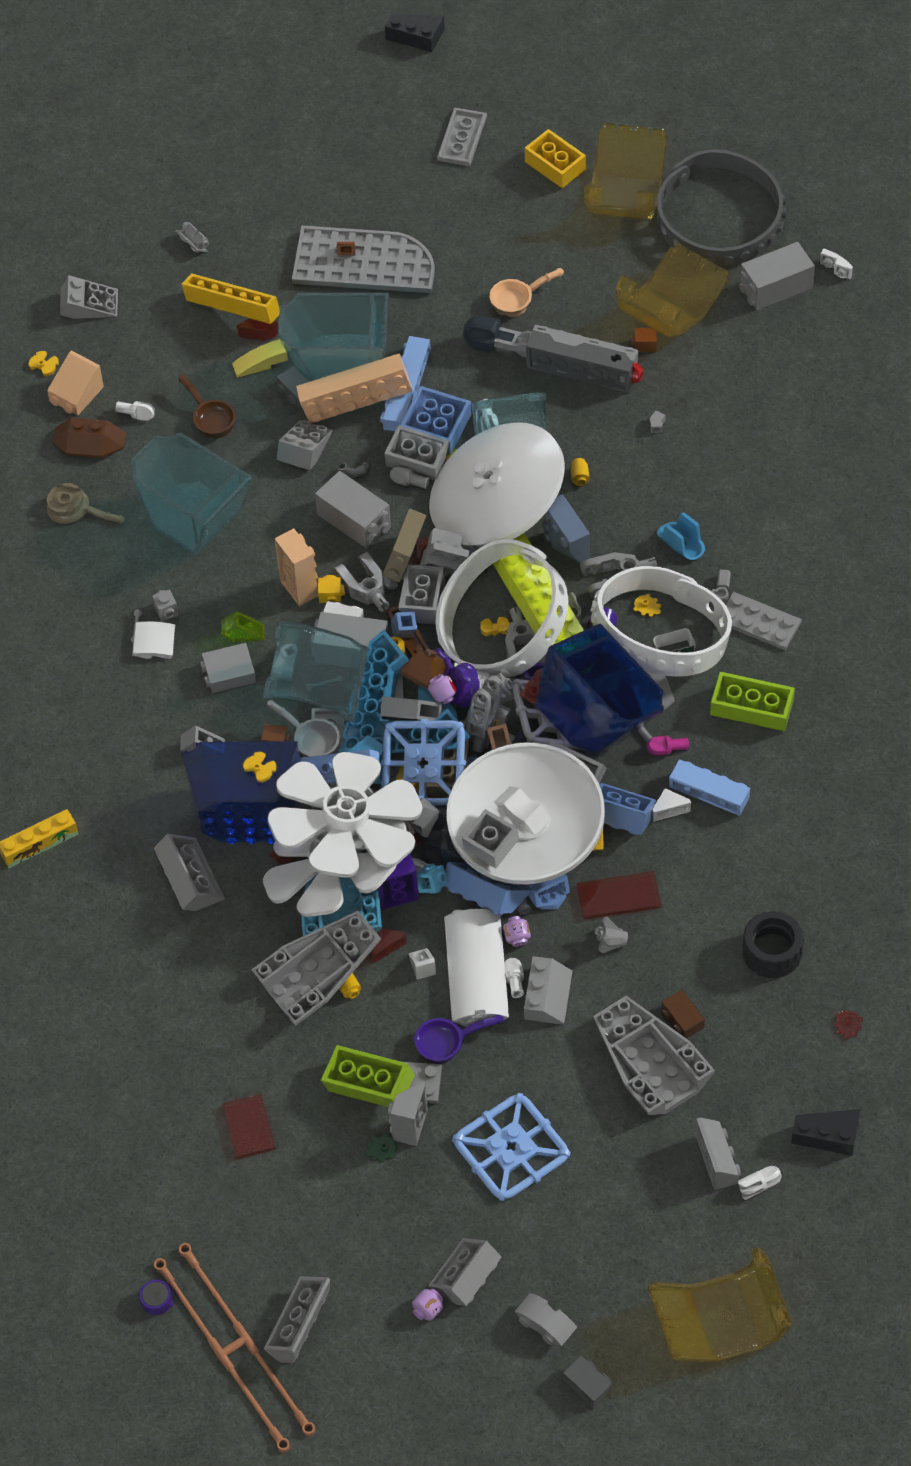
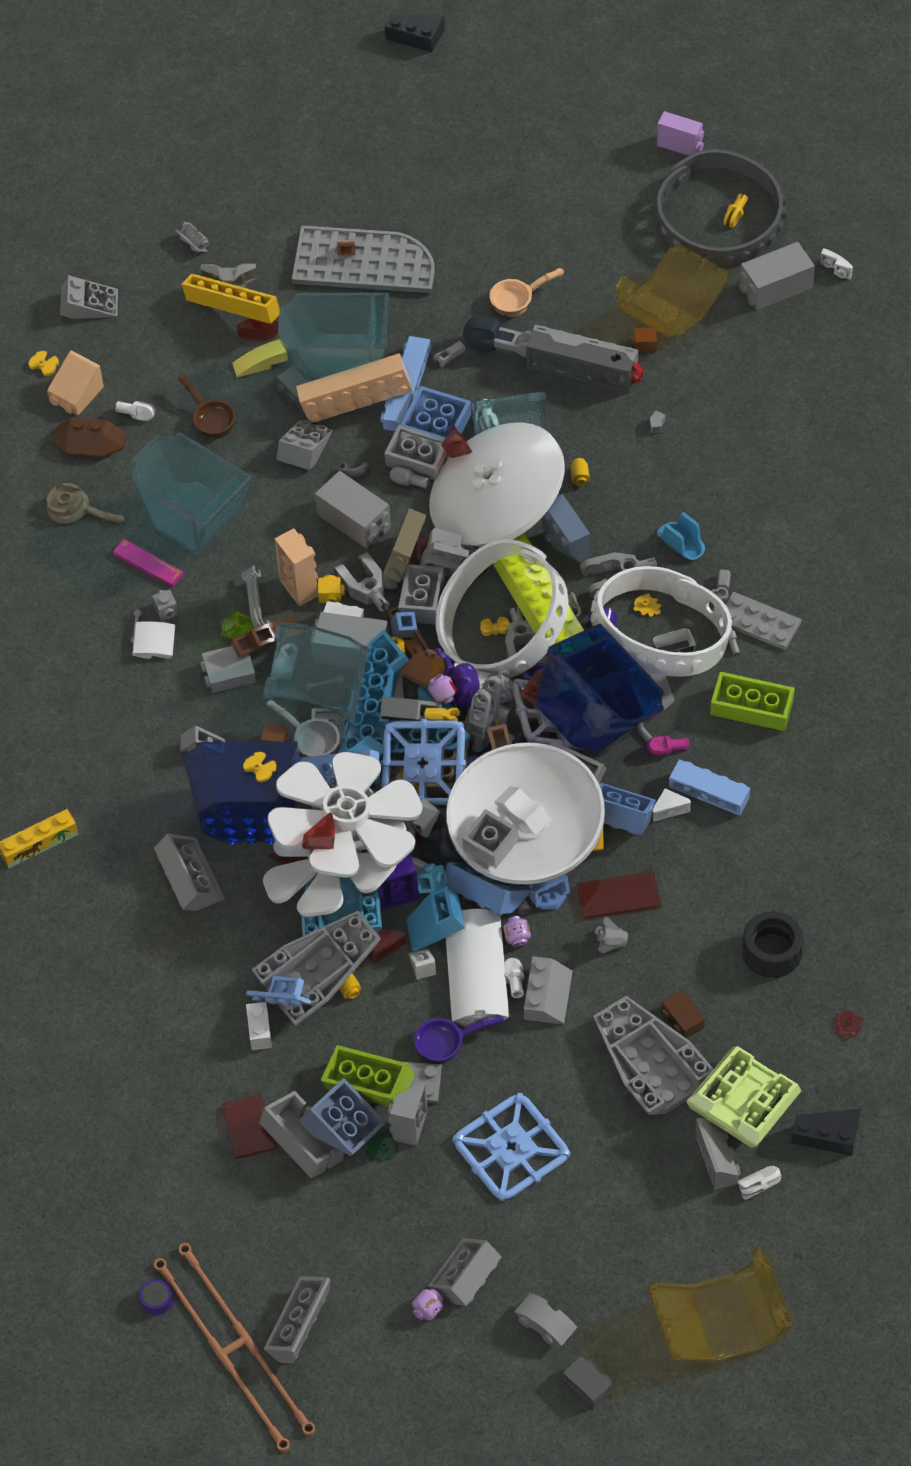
(148, 563): none -> dark pink tile
(241, 276): none -> light grey piece
(251, 577): none -> light grey piece
(257, 638): none -> reddish brown slope
(258, 1026): none -> white brick
(282, 991): none -> light blue bracket
(282, 1123): none -> light grey piece
(320, 835): none -> clear red slope
(342, 1119): none -> sand blue slope
(435, 918): none -> dark azure slope
(441, 714): none -> yellow bar
(450, 353): none -> light grey bar
(456, 444): none -> clear red slope
(462, 137): light grey tile -> none
(555, 158): yellow brick -> none
(627, 172): clear yellow windscreen -> none
(680, 134): none -> lavender brick
(732, 642): none -> light grey bar
(735, 211): none -> yellow arm
(744, 1097): none -> yellowish green piece

